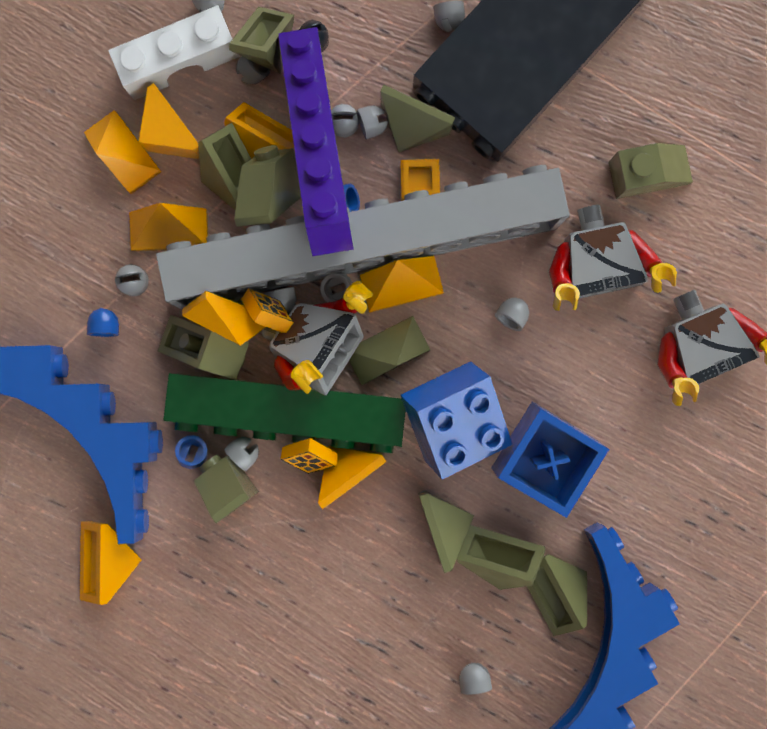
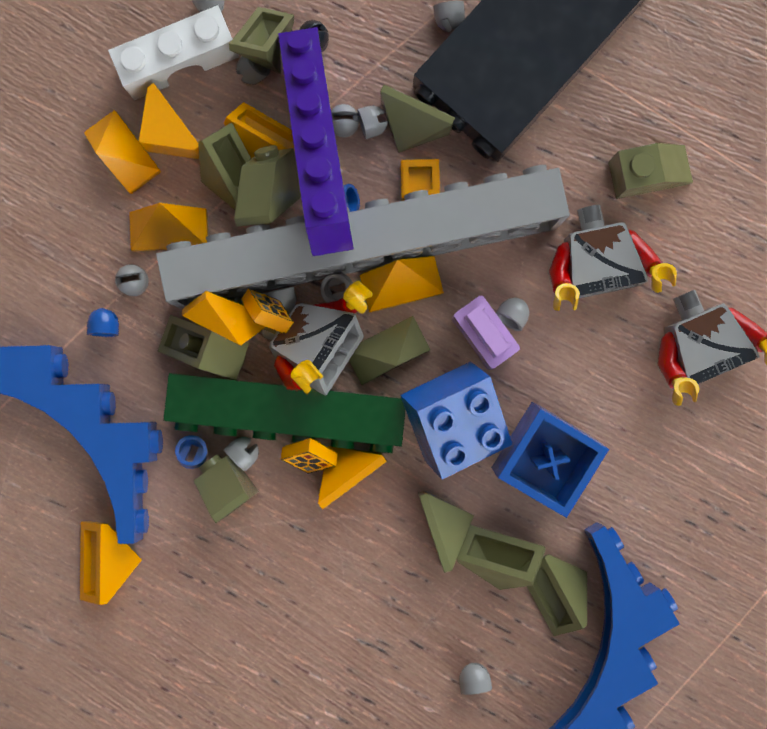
(485, 332): none -> lavender piece

